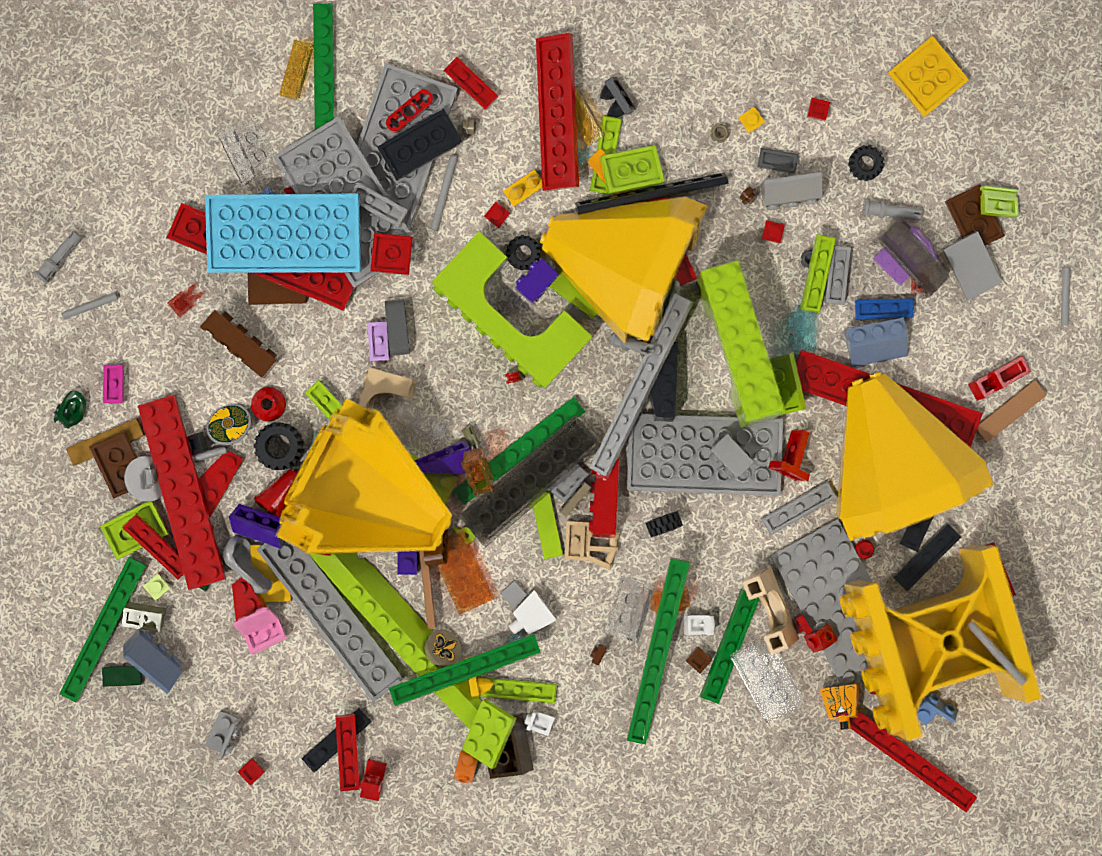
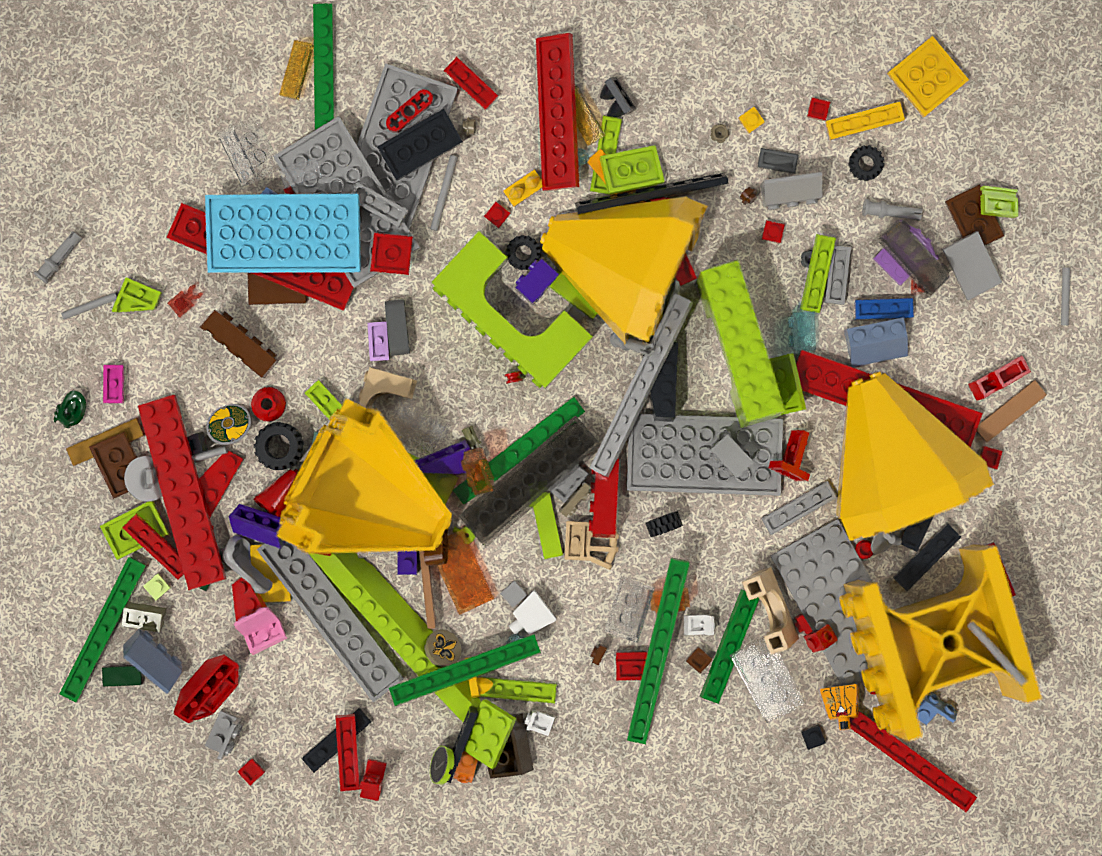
(136, 297): none -> lime wing
(207, 689): none -> red wedge
(441, 764): none -> tile
(462, 738): none -> black tile
(630, 665): none -> red plate
(813, 737): none -> black plate
(864, 121): none -> yellow plate
(883, 542): none -> light grey shield
(991, 456): none -> red plate

